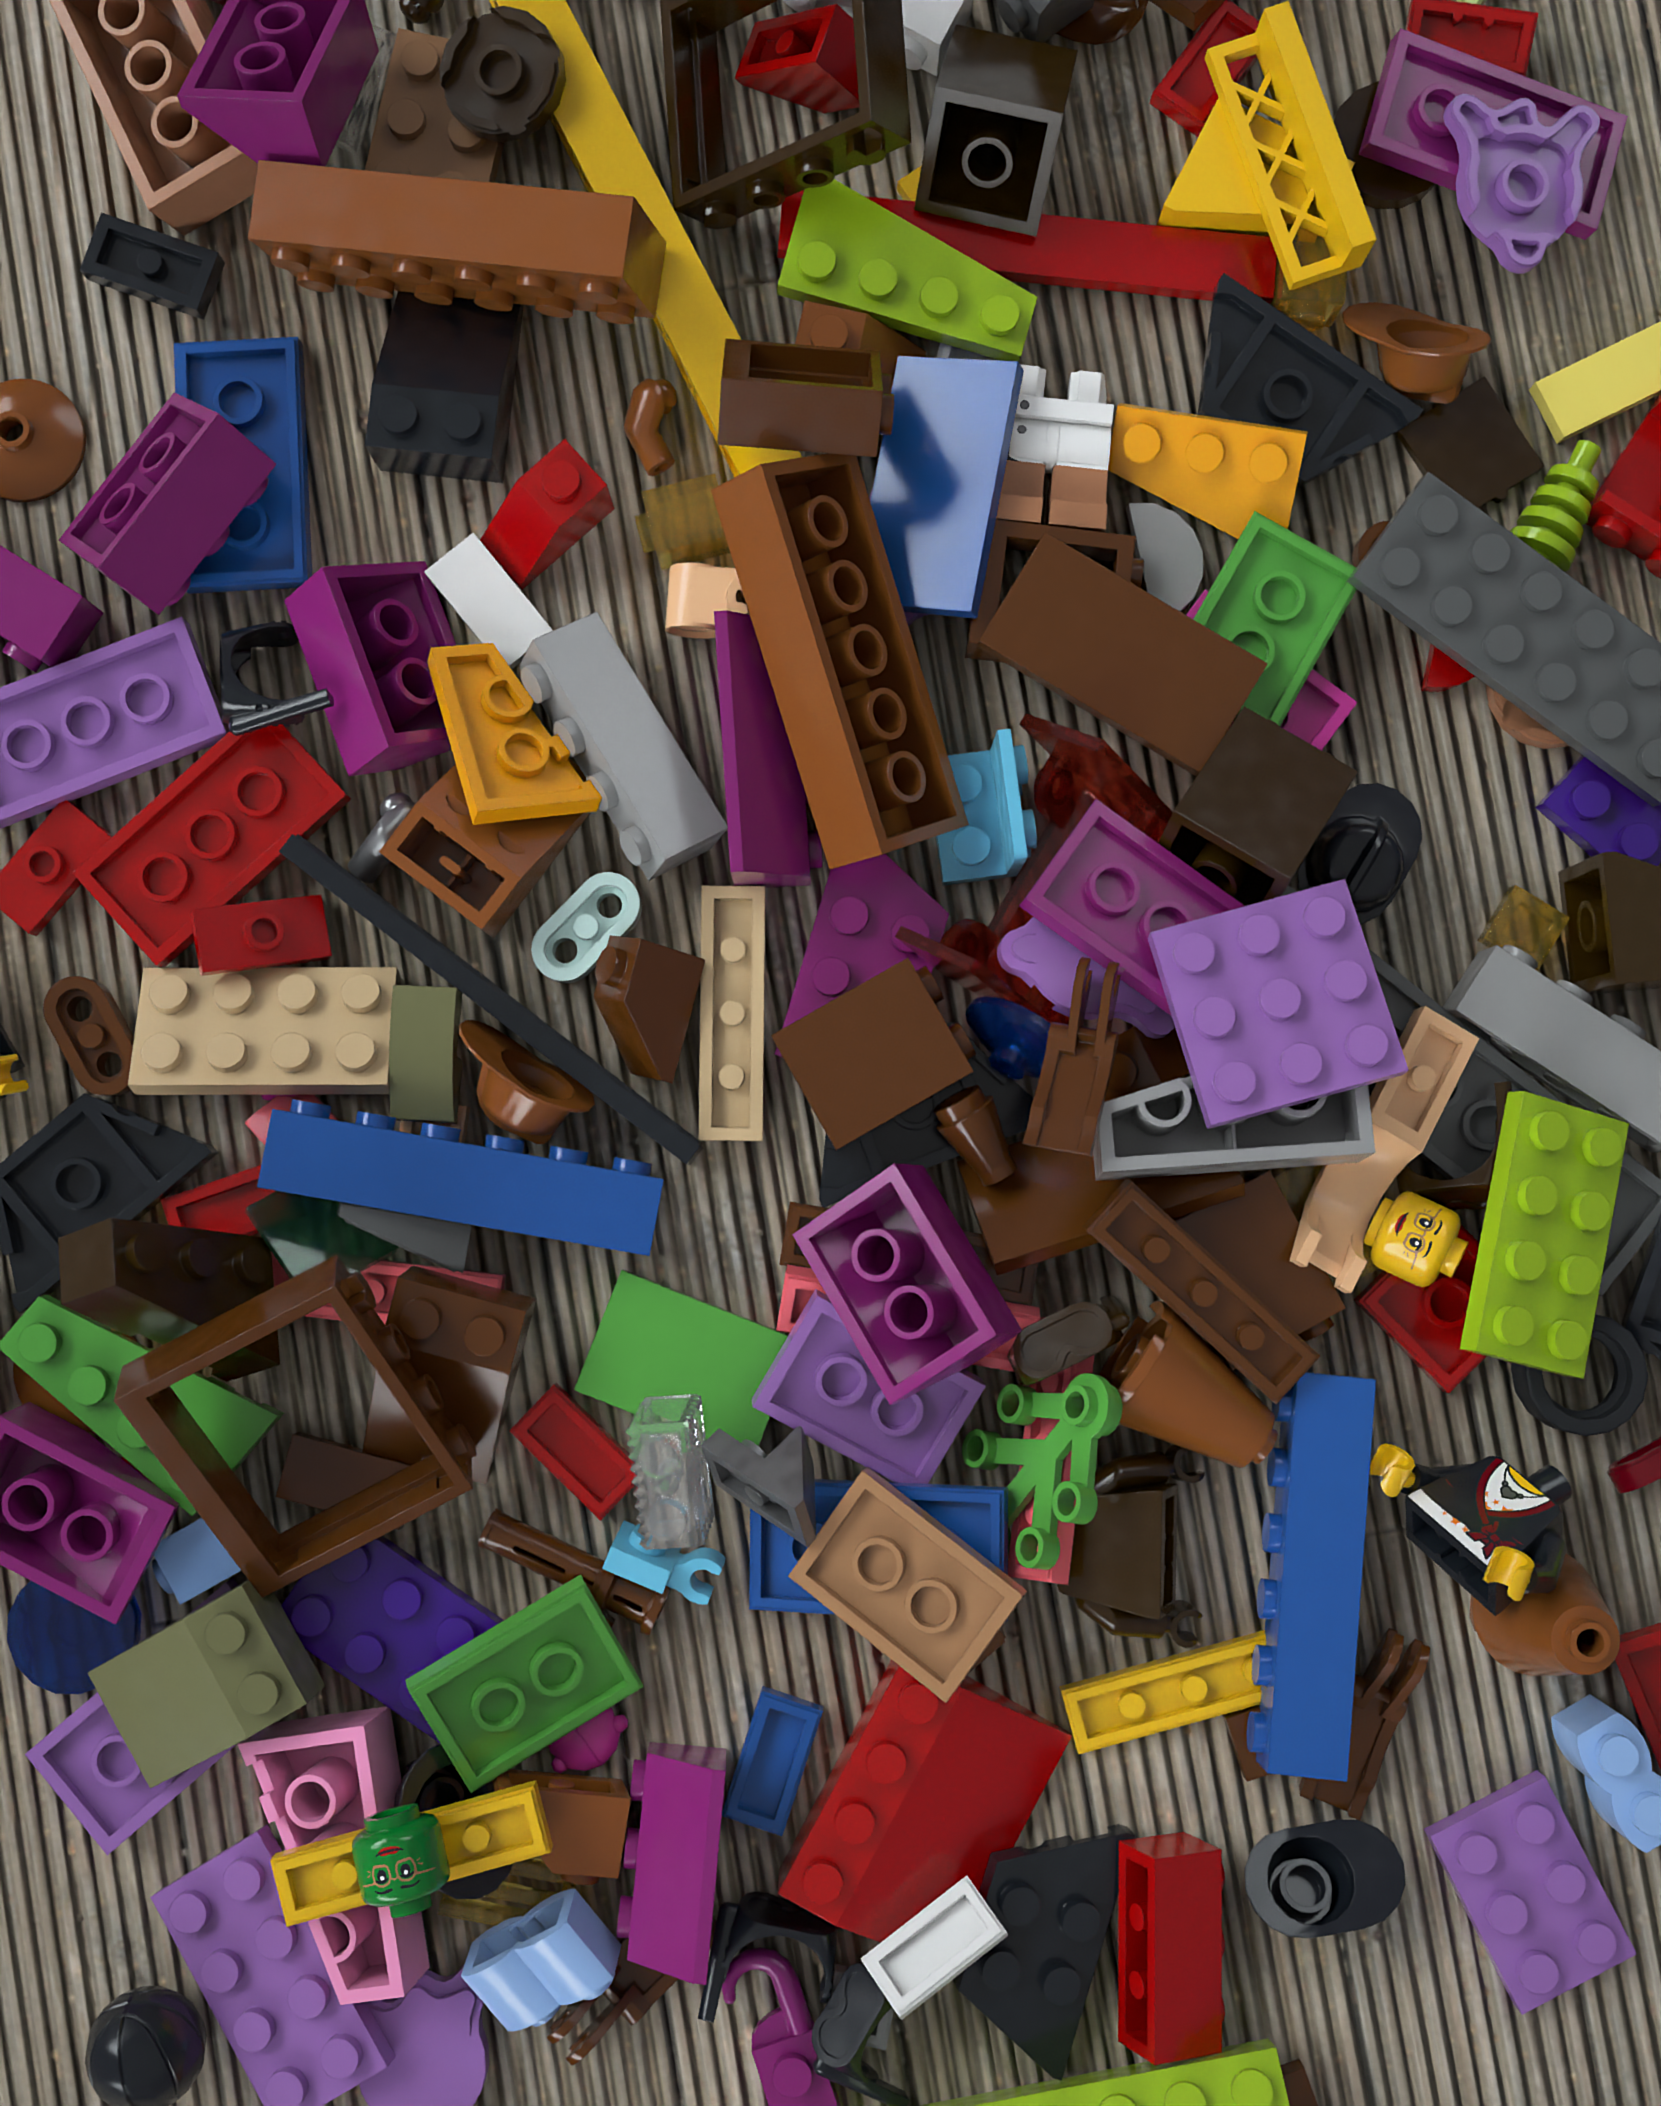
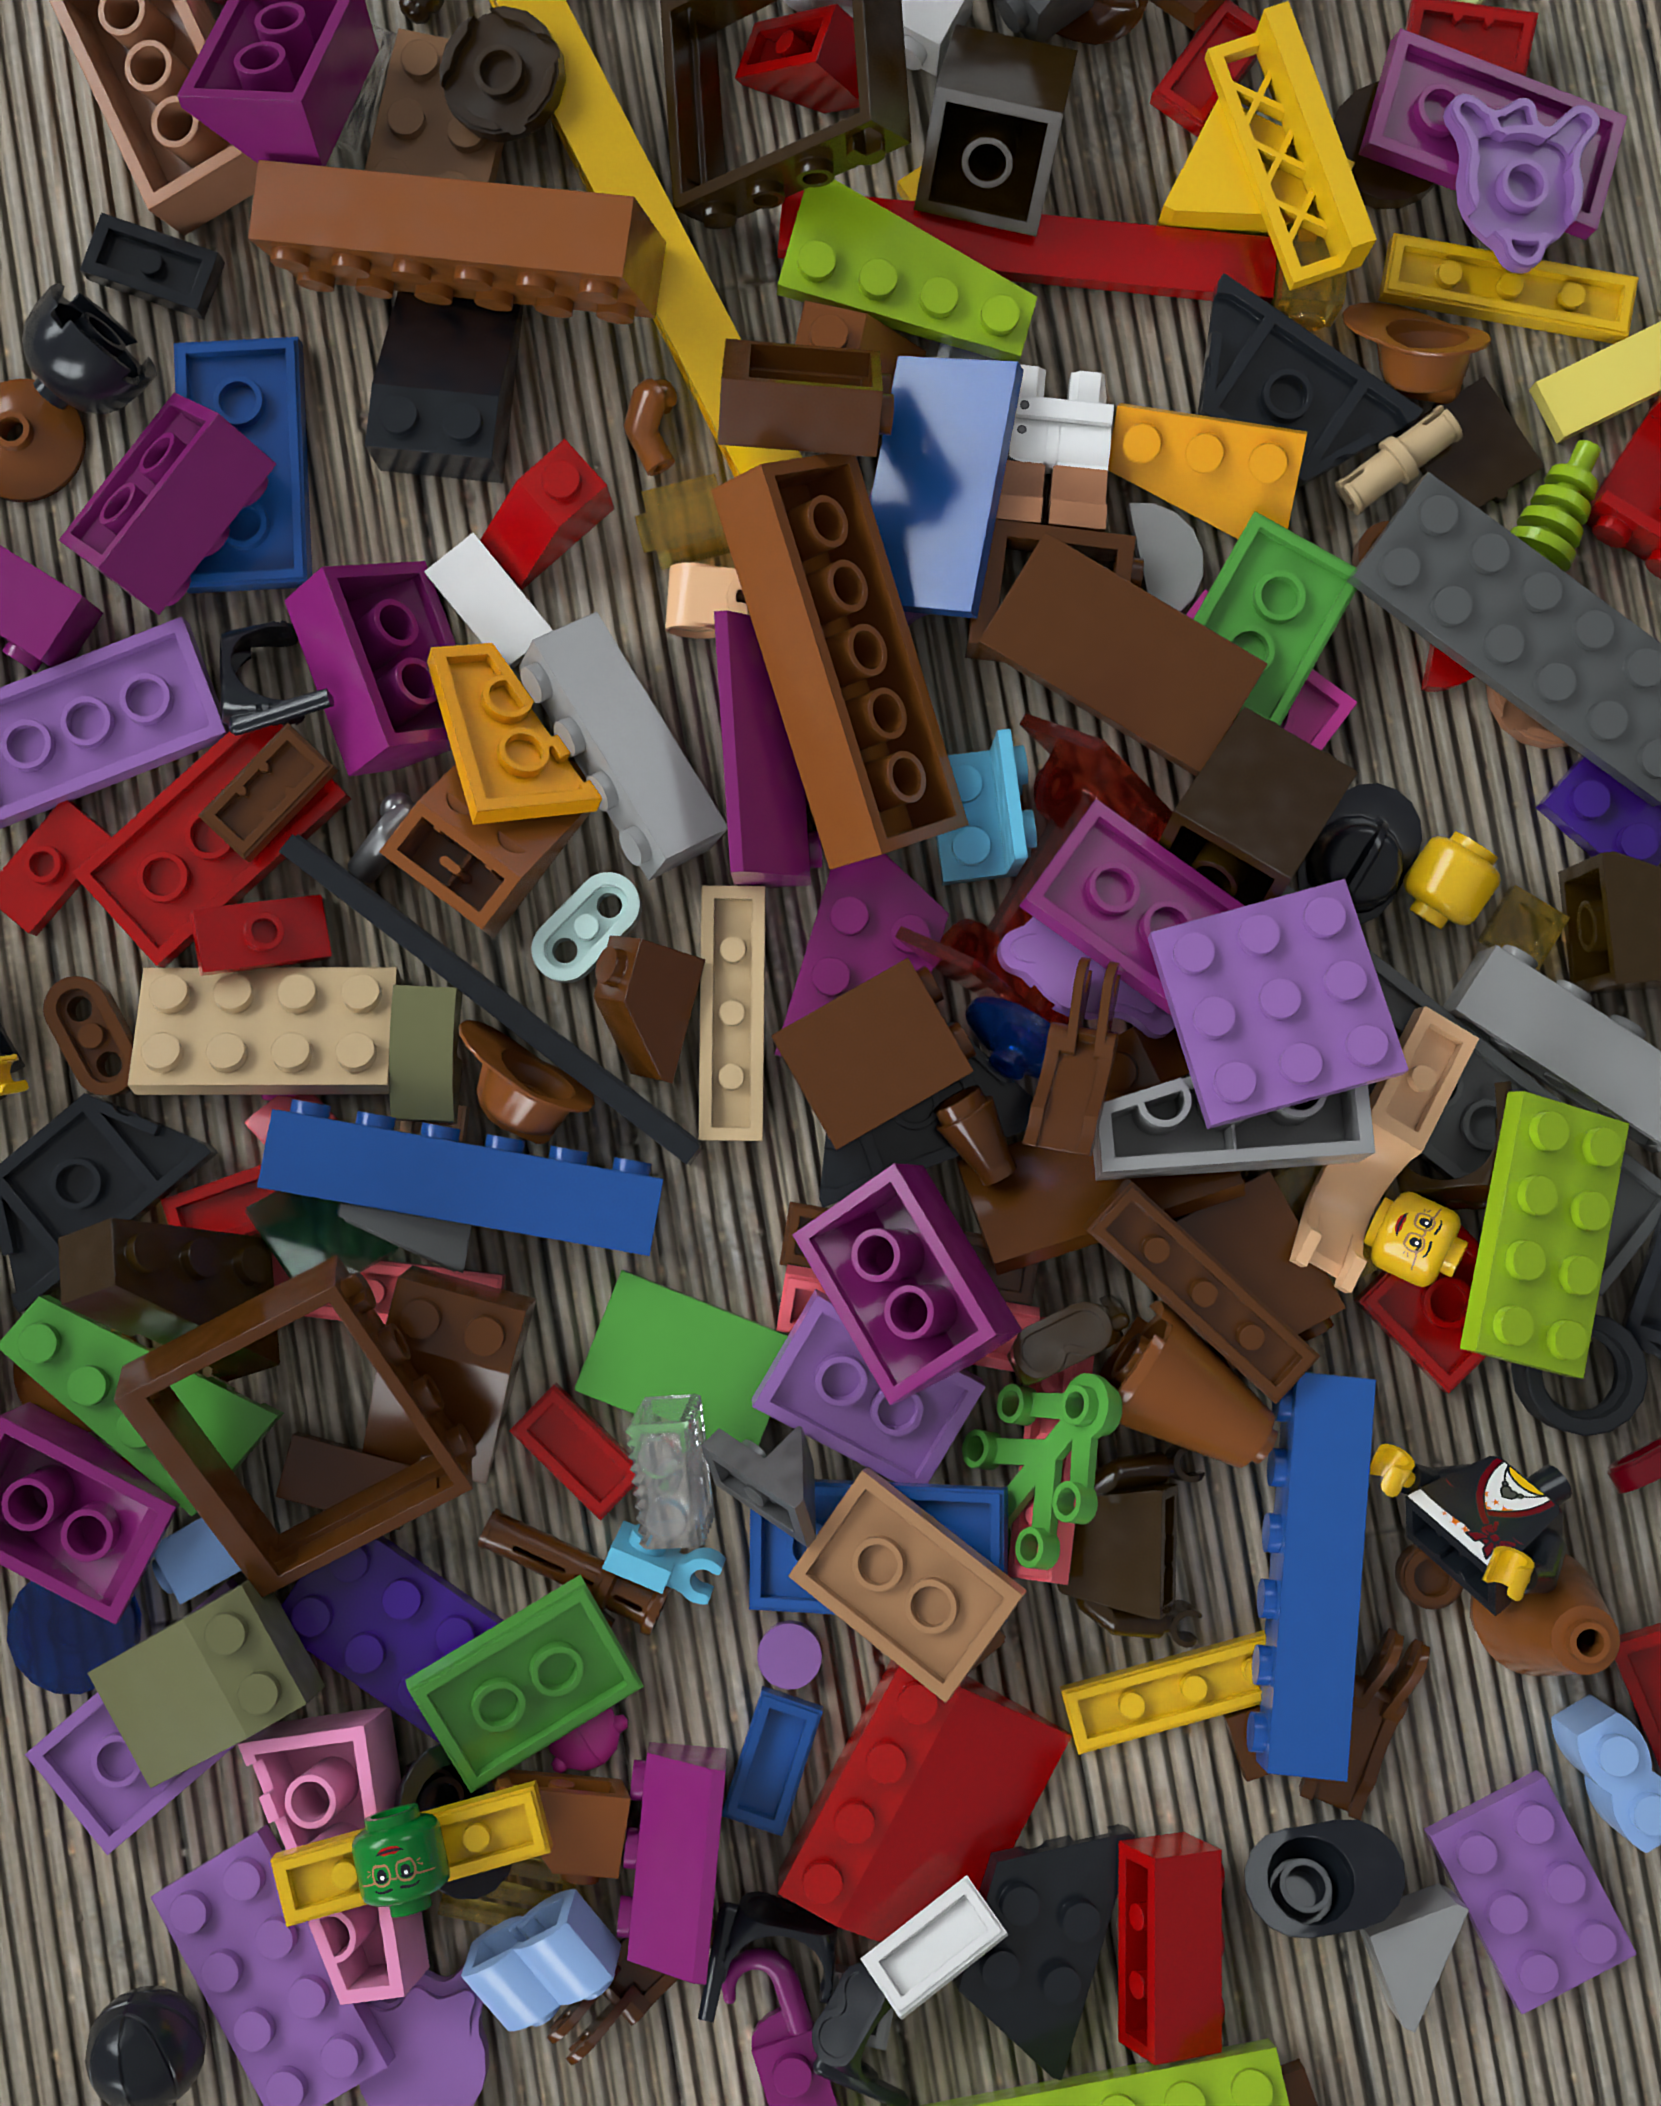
(82, 355): none -> black cylinder
(268, 793): none -> reddish brown plate
(789, 1654): none -> medium lavender tile
(1399, 459): none -> tan pin
(1413, 1949): none -> light grey slope
(1424, 1580): none -> reddish brown tile
(1451, 880): none -> yellow head
(1477, 286): none -> yellow tile

